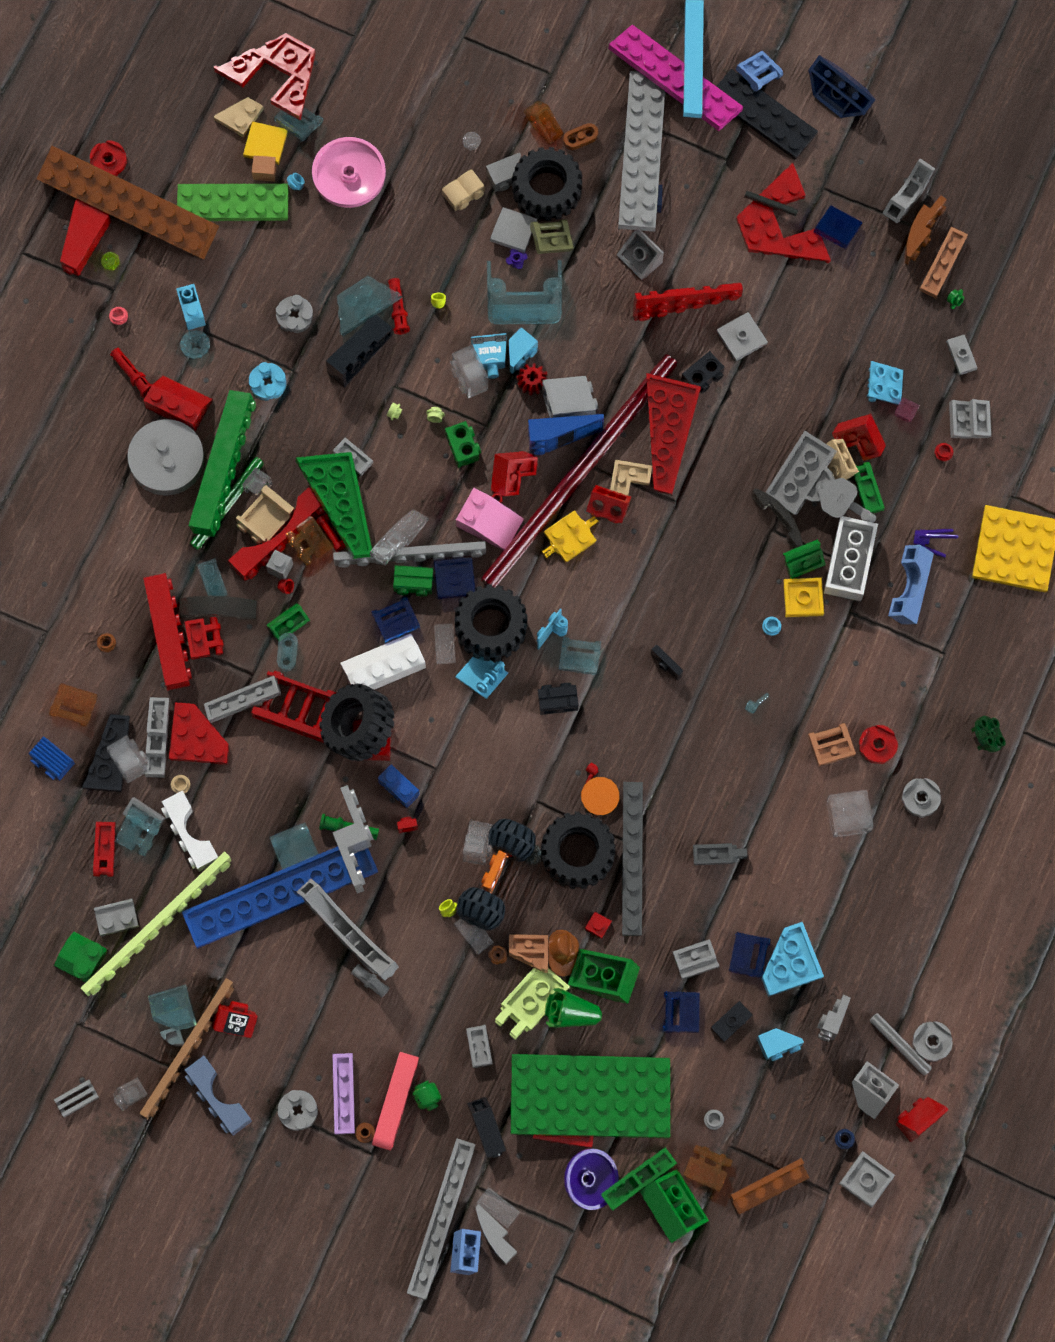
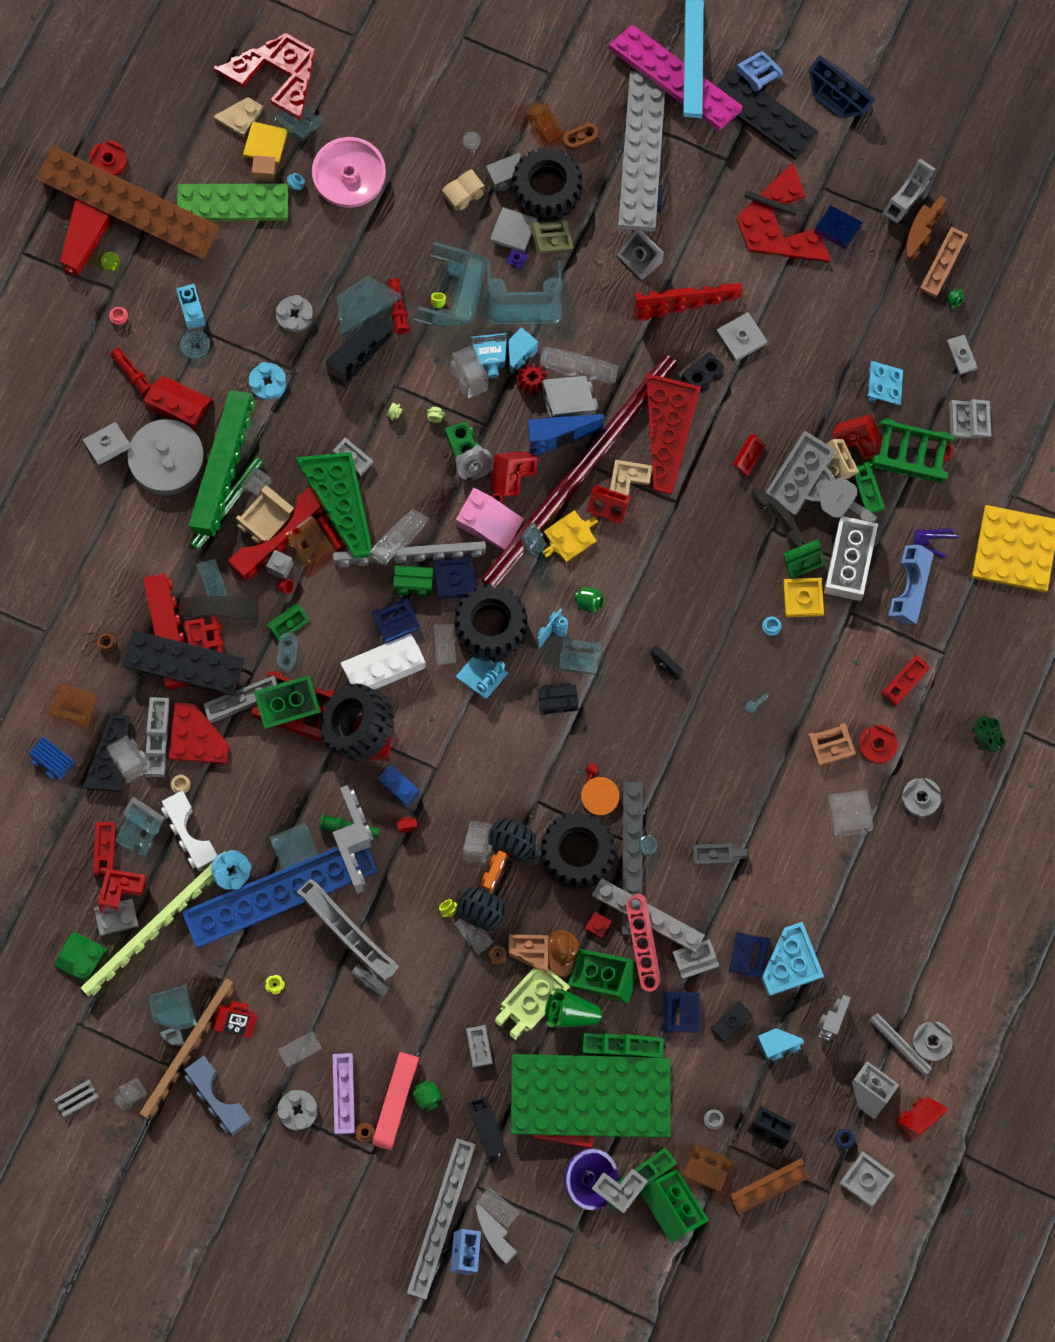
(107, 443): none -> light grey plate
(115, 884): none -> red panel
(183, 662): none -> black plate
(235, 879): none -> medium azure plate
(274, 979): none -> neon yellow plate
(287, 701): none -> green slope
(300, 1049): none -> clear plate
(470, 270): none -> clear light blue windscreen
(477, 455): none -> light grey plate
(533, 540): none -> clear light blue slope
(579, 364): none -> clear slope
(589, 599): none -> green head
(620, 1194): none -> light grey plate
(622, 1045): none -> green slope
(640, 951): none -> coral beam
(647, 844): none -> clear light blue tile
(660, 921): none -> light grey plate
(749, 455): none -> red plate
(771, 1127): none -> black brick
(900, 465): none -> green fence
(906, 410): clear pink plate -> none
(906, 680): none -> red plate

